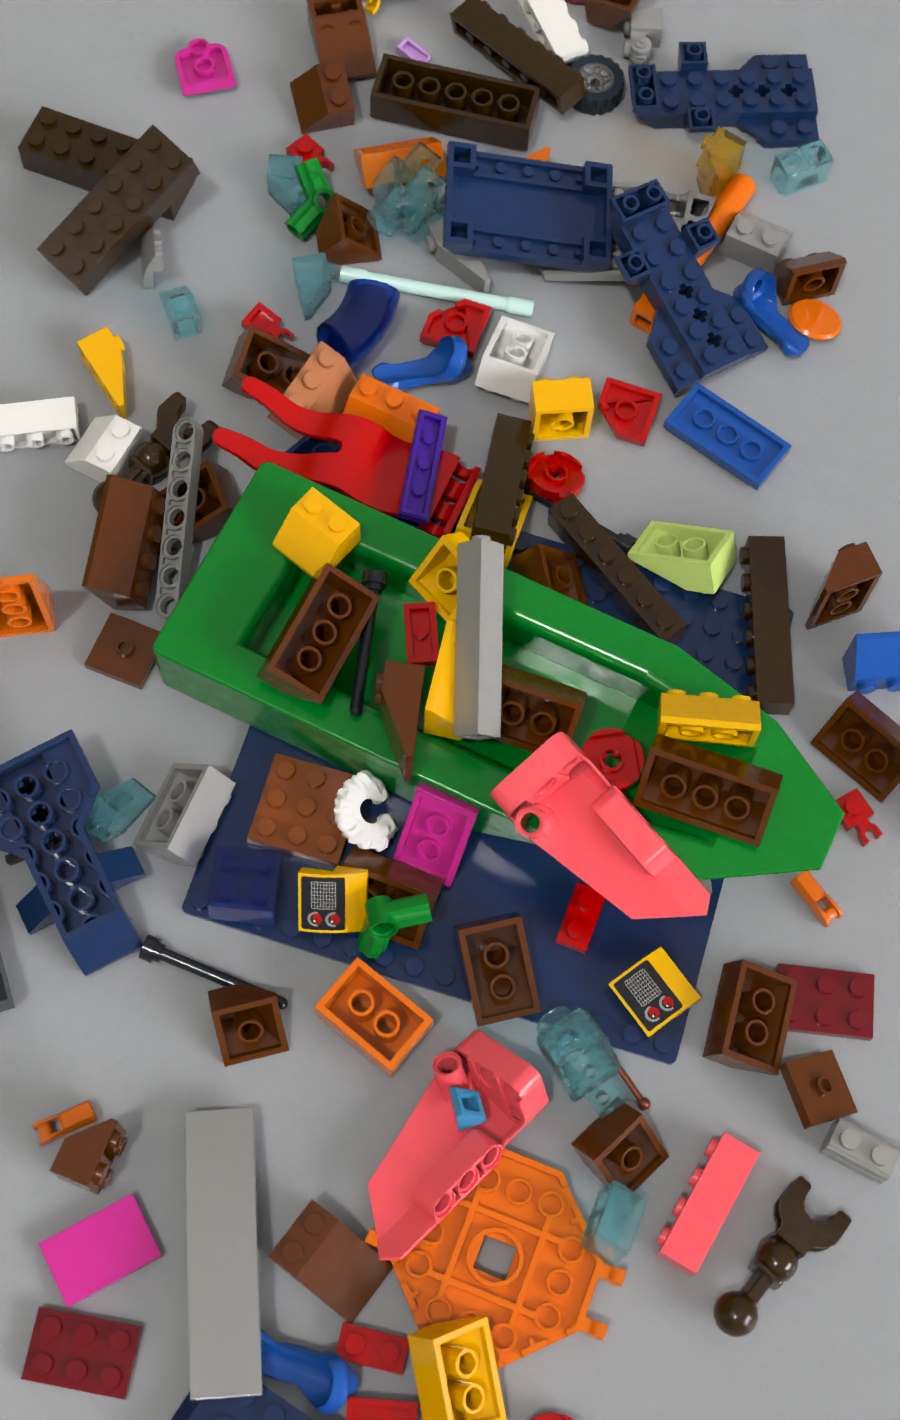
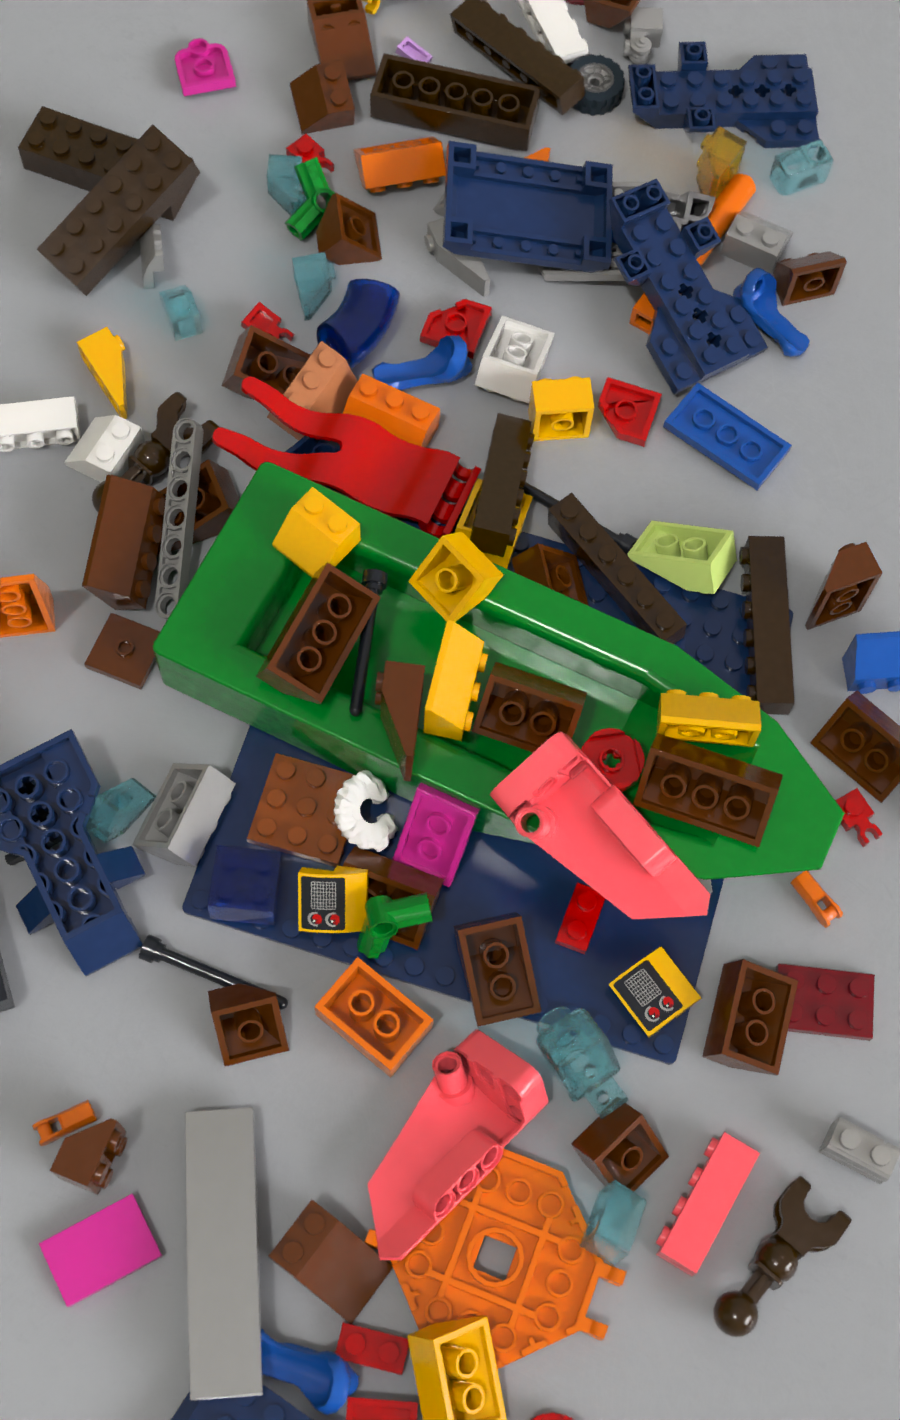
(82, 1353): dark red plate -> none
(407, 205): clear light blue piece -> none
(421, 633): red plate -> none
(422, 467): dark purple tile -> none
(466, 1107): dark azure slope -> none
(479, 639): light grey brick -> none
(508, 304): light aqua piece -> none
(552, 488): red plate -> none
(643, 1103): copper hinge -> none
(814, 319): orange piece -> none
(818, 1089): reddish brown plate -> none

